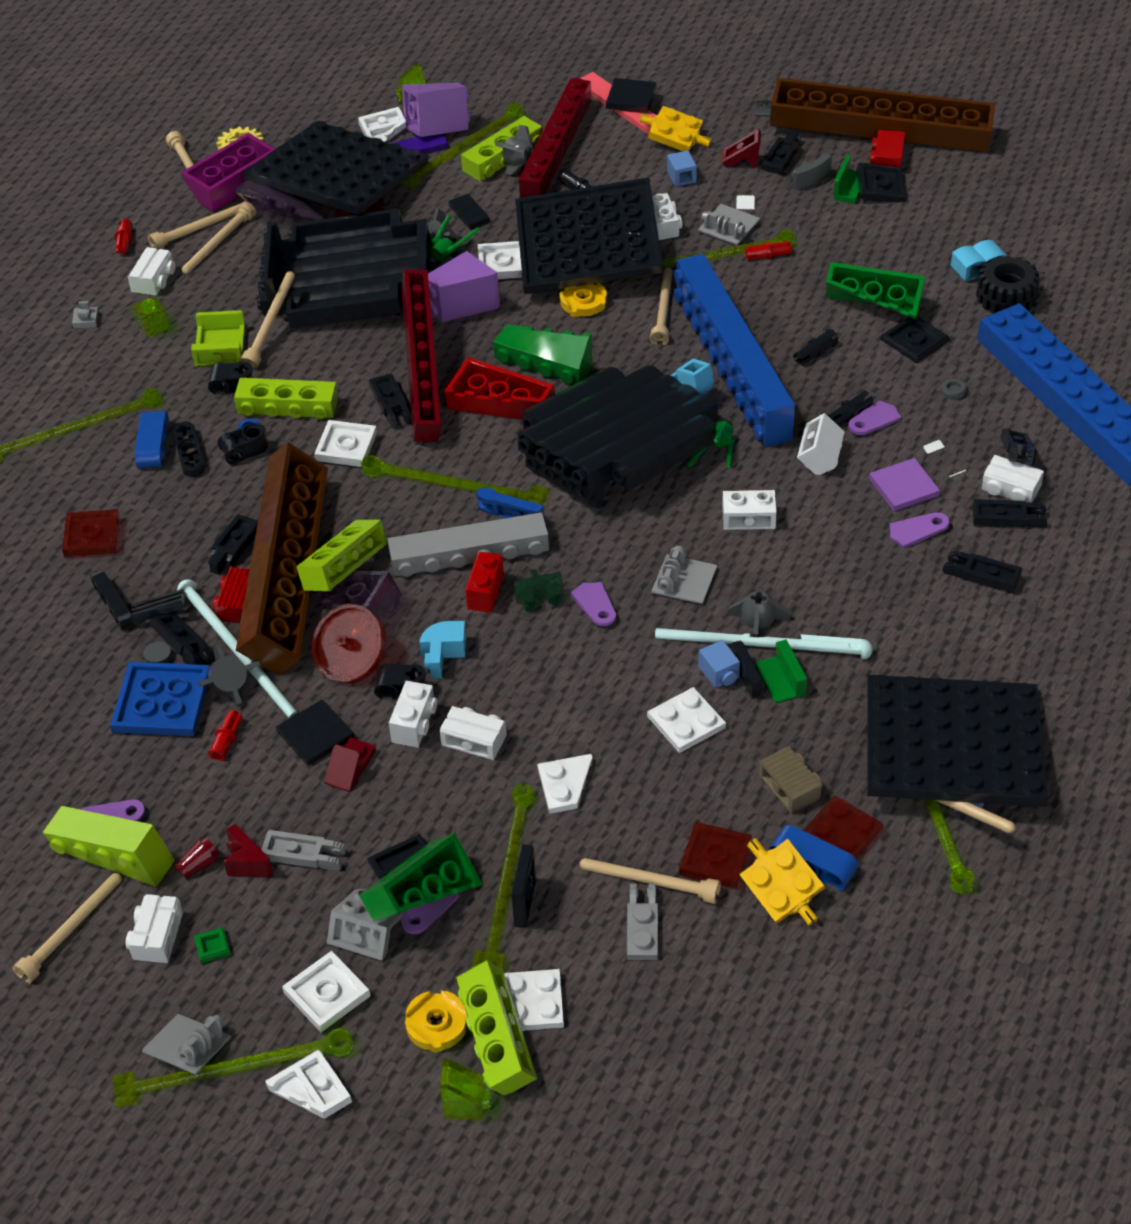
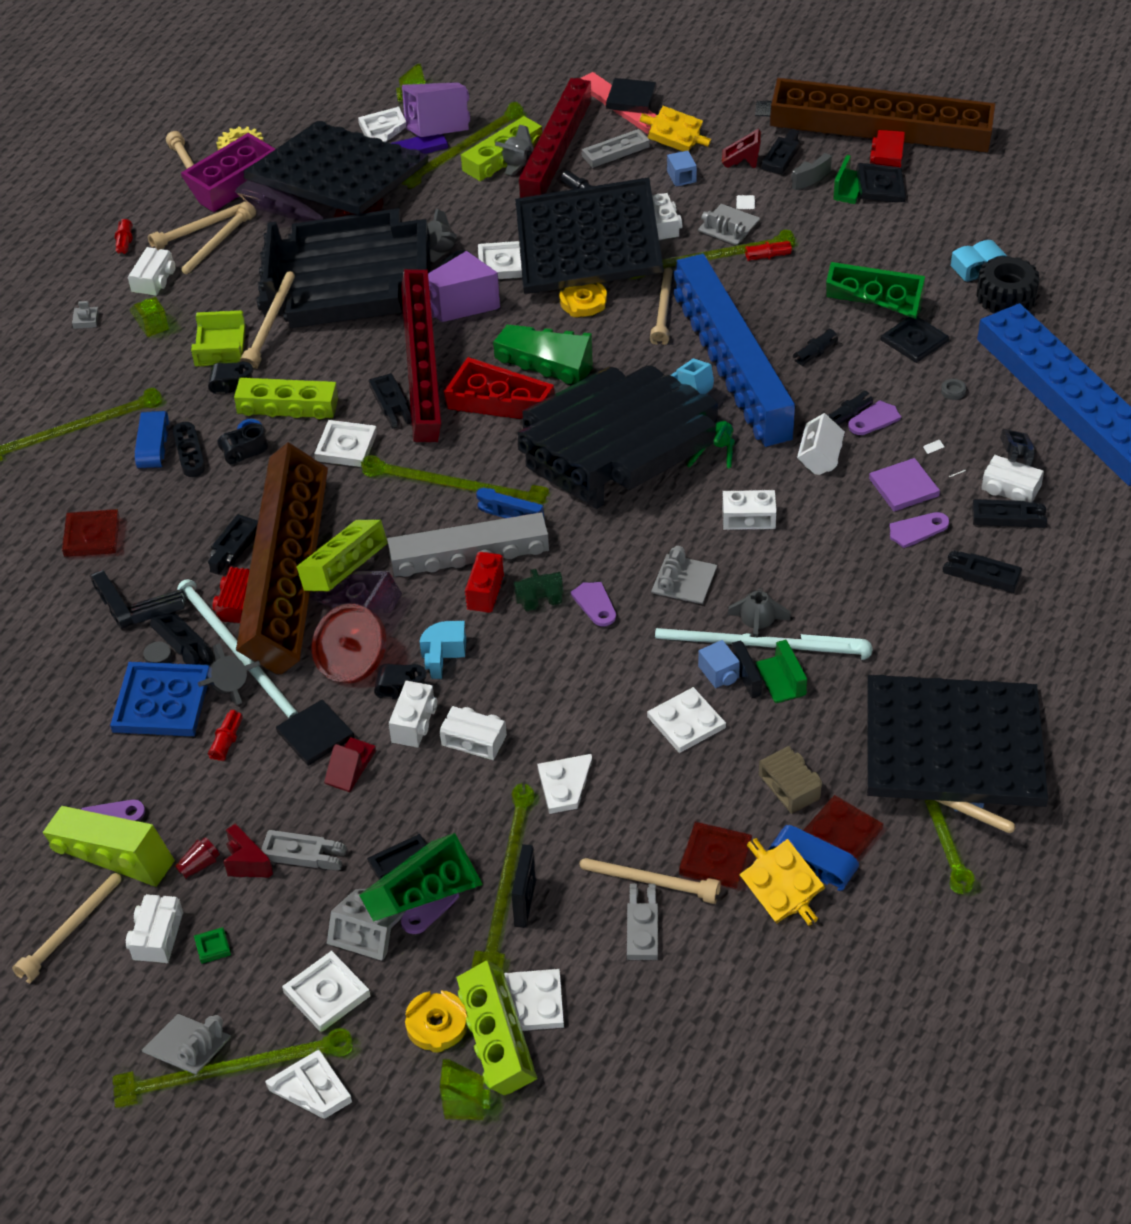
(444, 247): green plant -> none
(469, 211): black tile -> none
(615, 148): none -> light grey plate

